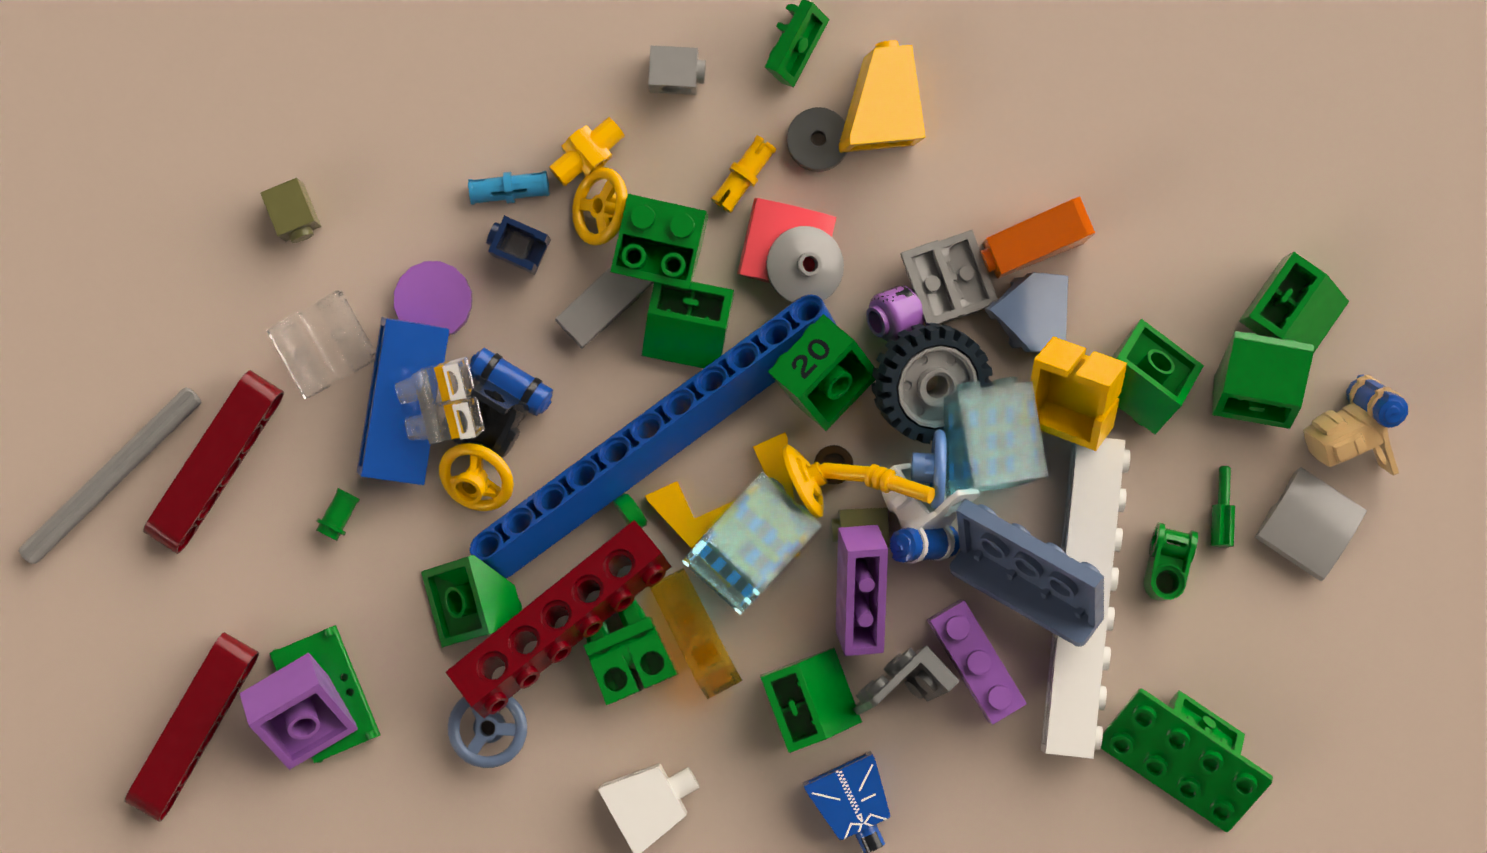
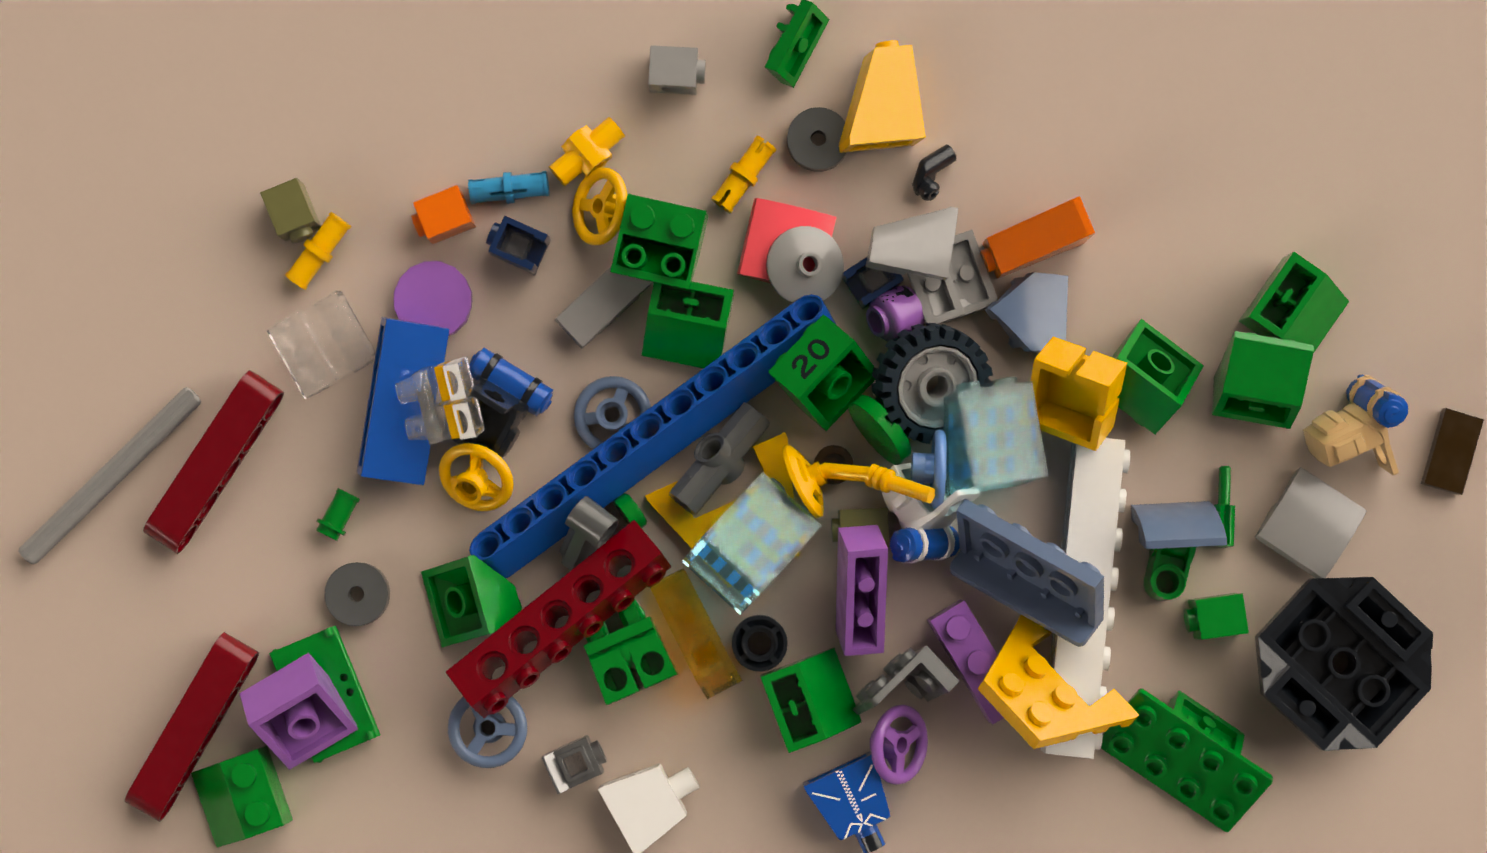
(242, 797): none -> green slope
(317, 250): none -> yellow pin
(339, 597): none -> dark grey piece
(442, 215): none -> orange brick
(574, 763): none -> flat silver window
(584, 419): none -> sand blue piece
(588, 530): none -> dark grey piece
(719, 458): none -> dark grey piece
(764, 661): none -> black wheel
(869, 283): none -> dark blue window
(883, 436): none -> green tile
(894, 744): none -> medium lavender piece
(915, 245): none -> light grey slope
(927, 170): none -> black arm
(1038, 698): none -> yellow wing
(1178, 525): none -> sand blue slope
(1216, 616): none -> green brick
(1385, 669): none -> black piece
(1452, 451): none -> dark brown tile

